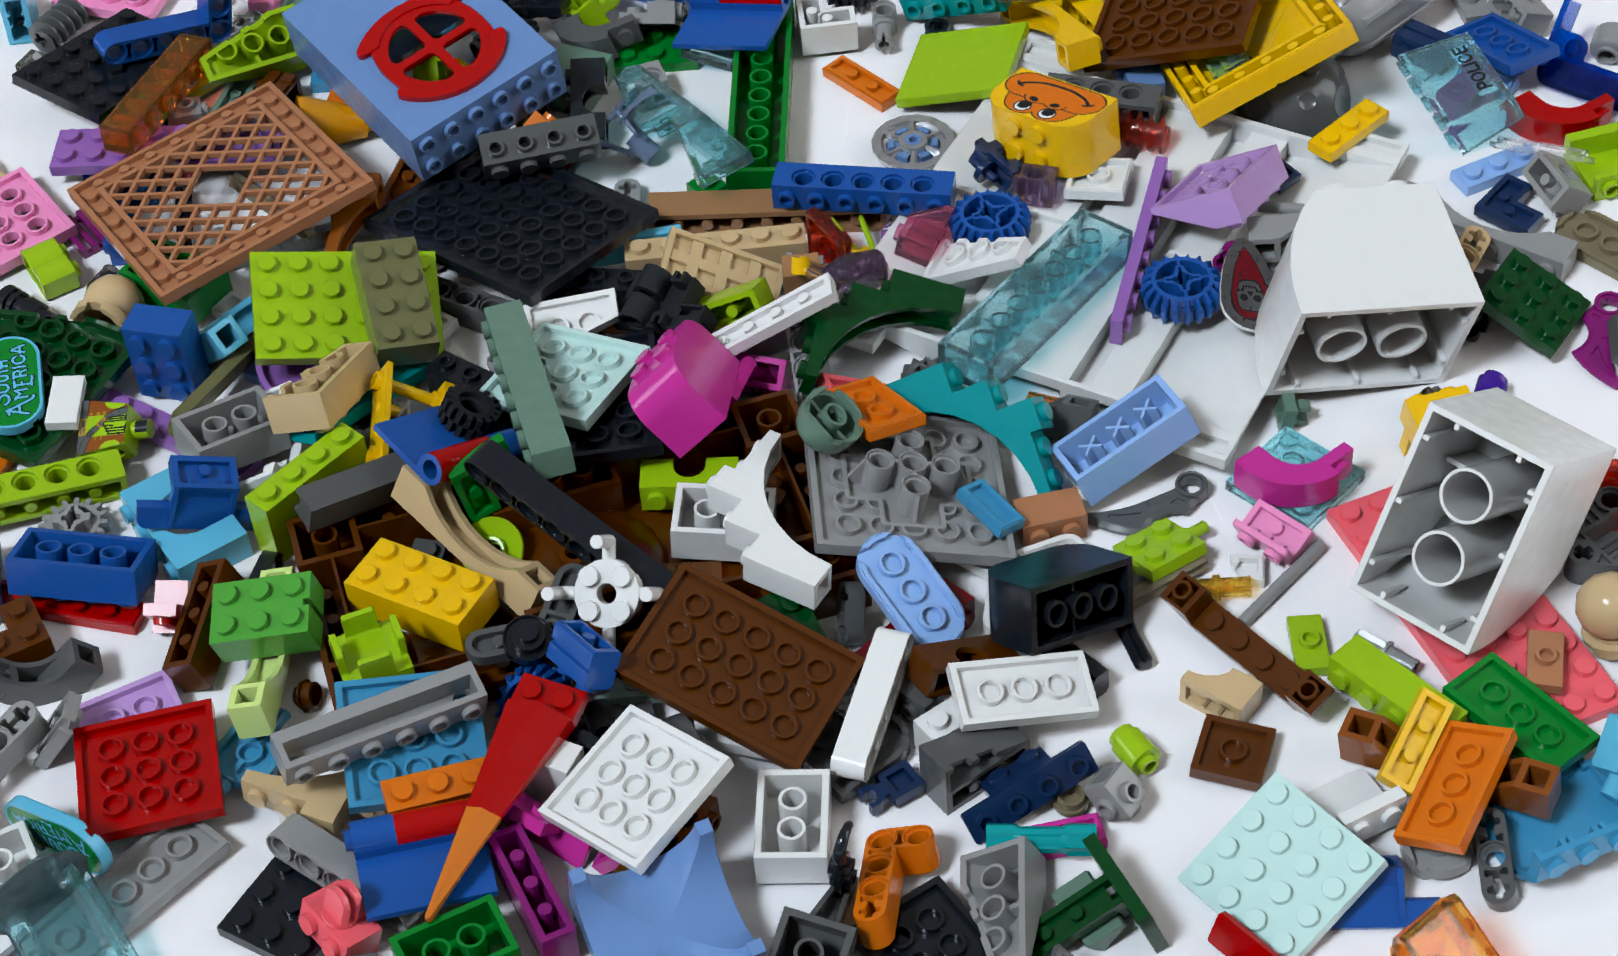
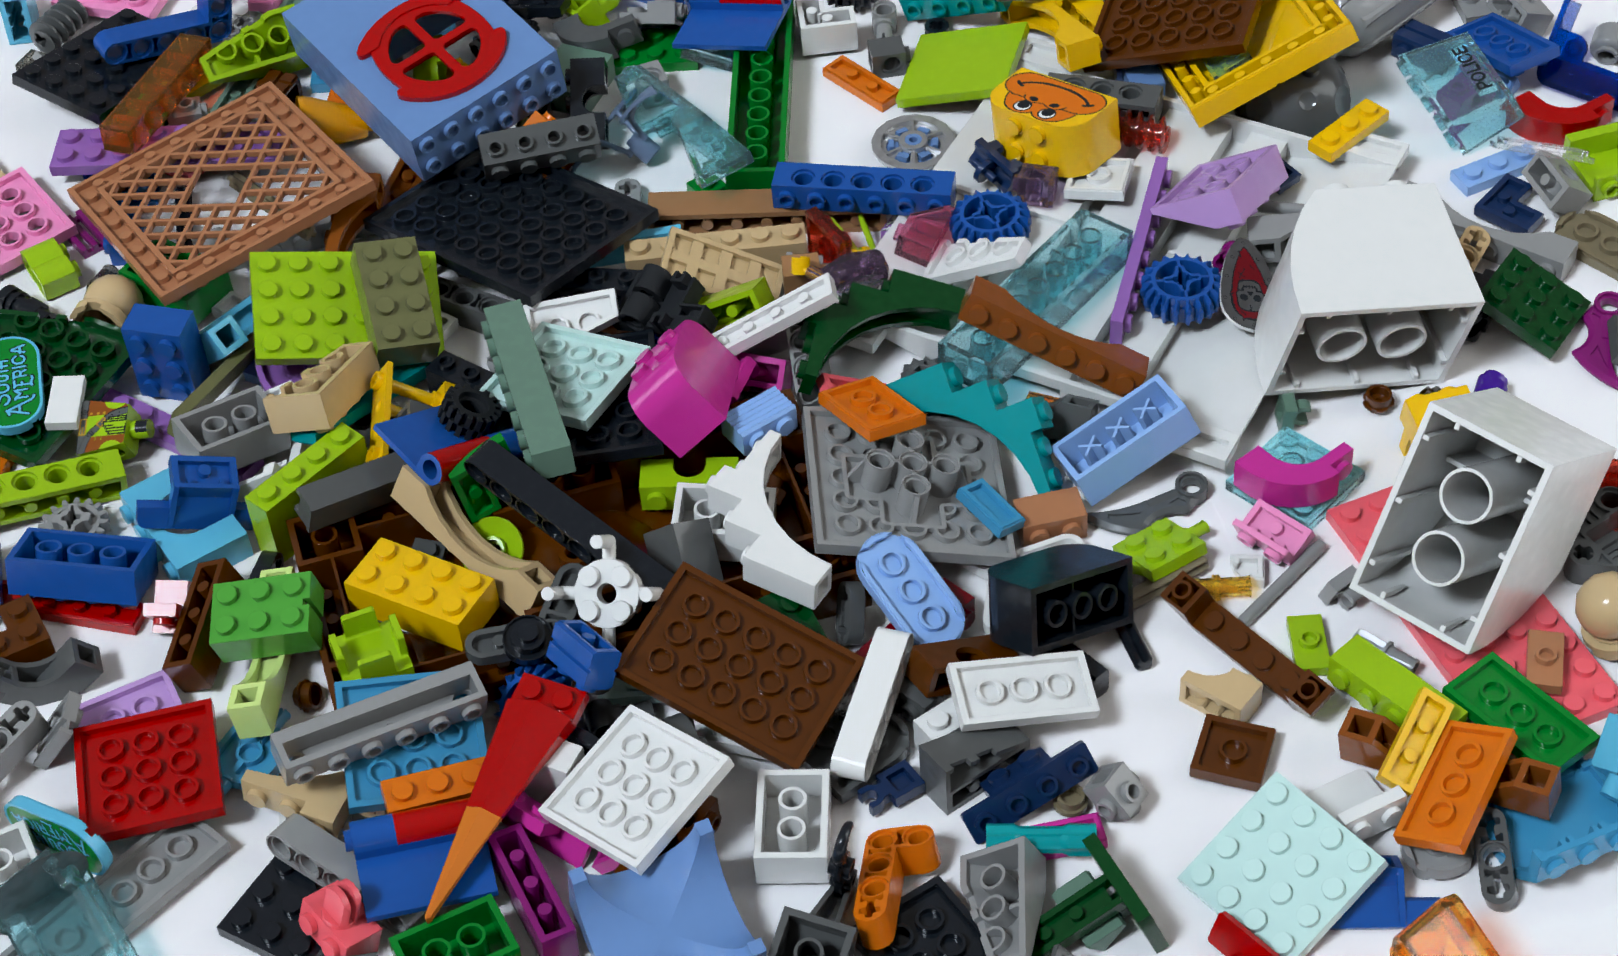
(685, 542): none -> dark grey slope
(757, 416): none -> light blue brick
(828, 421): sand green cylinder -> none
(888, 56): none -> dark grey brick
(1004, 317): none -> dark orange arch
(1134, 749): lime brick -> none
(1339, 589): none -> light grey tile
(1378, 399): none -> reddish brown plate

